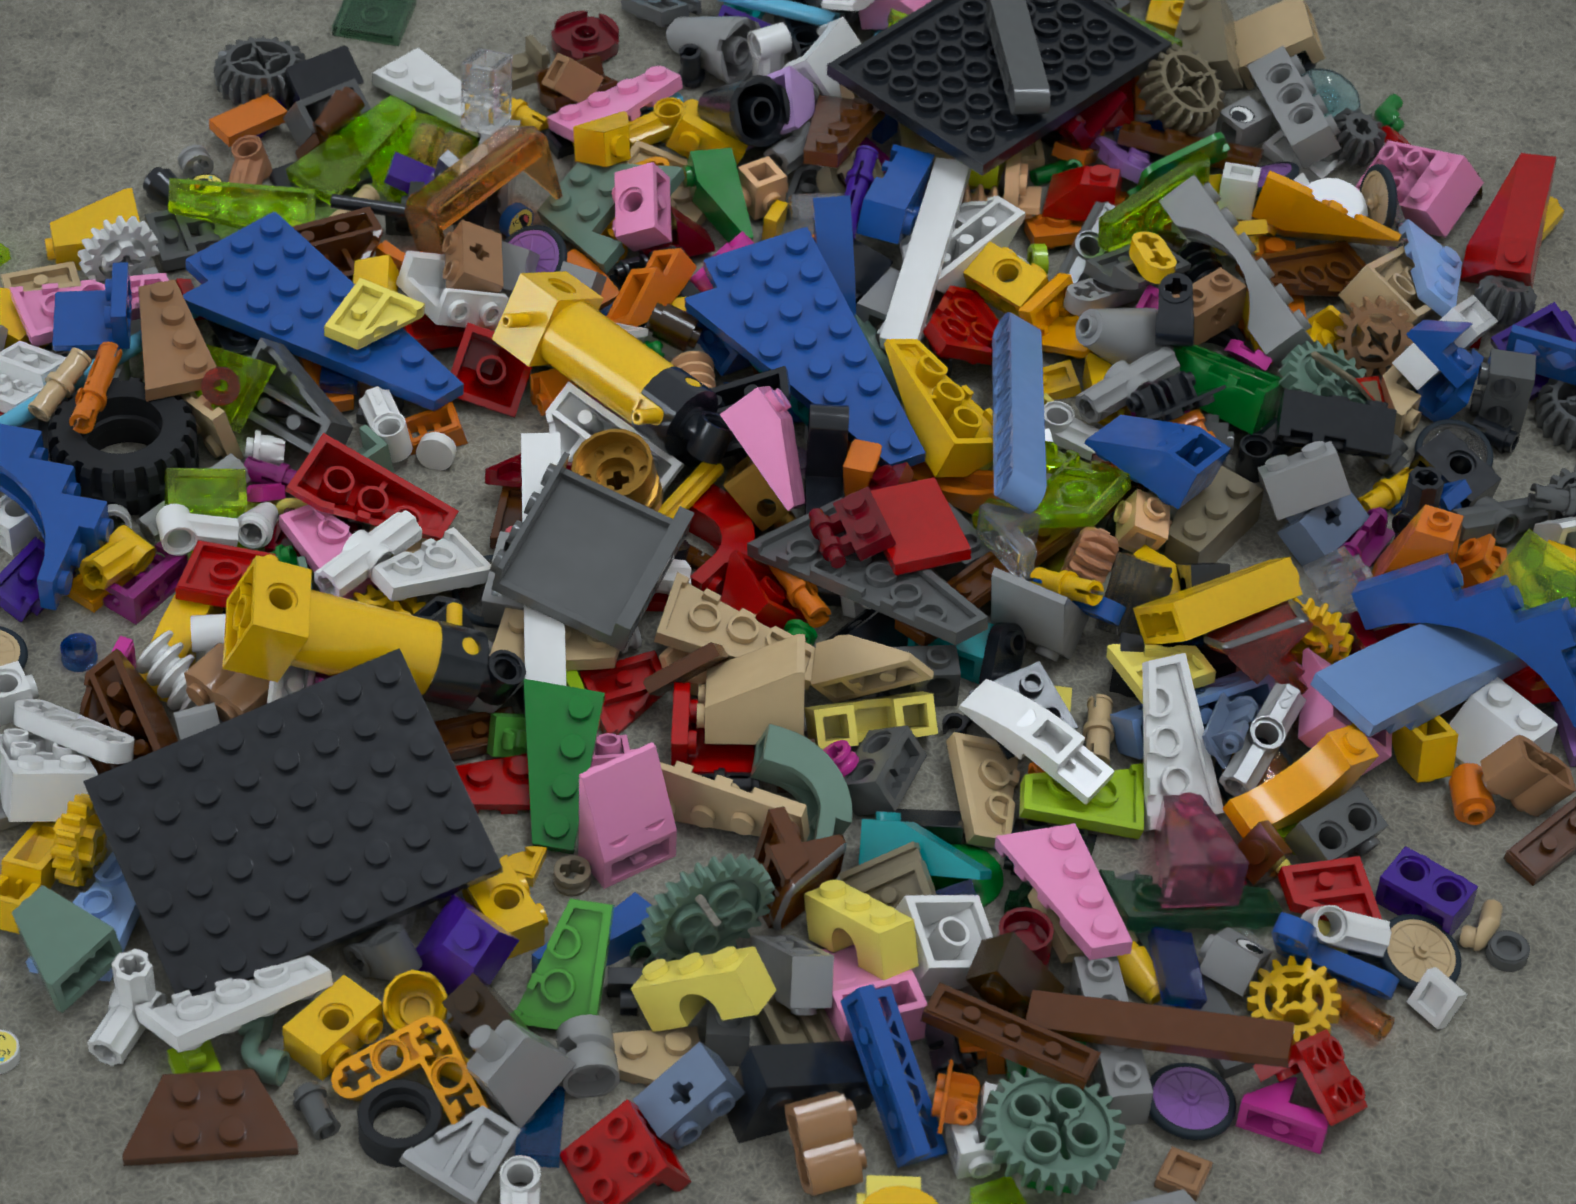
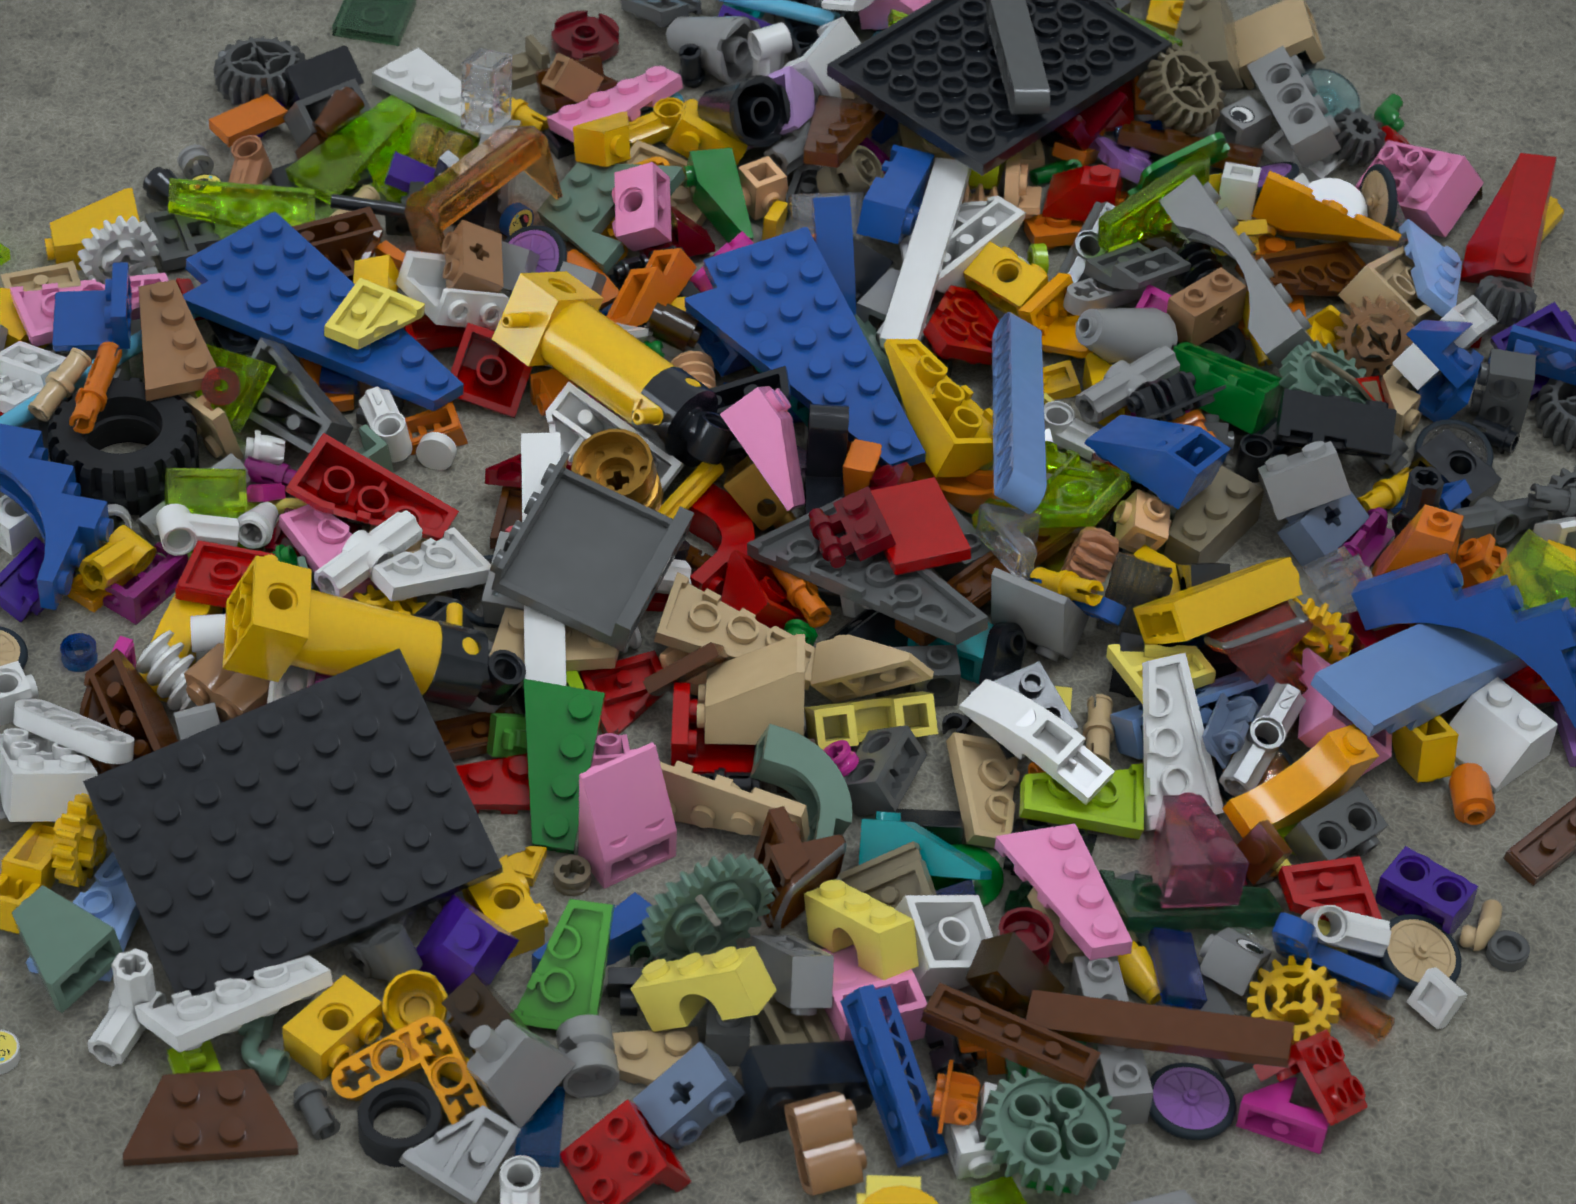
(859, 180): dark purple pin -> none
(1151, 256): yellow beam -> none
(1175, 315): black piece -> none
(1183, 1171): medium nougat tile -> none
(1243, 354): dark pink tile -> none
(1527, 776): medium nougat brick -> none

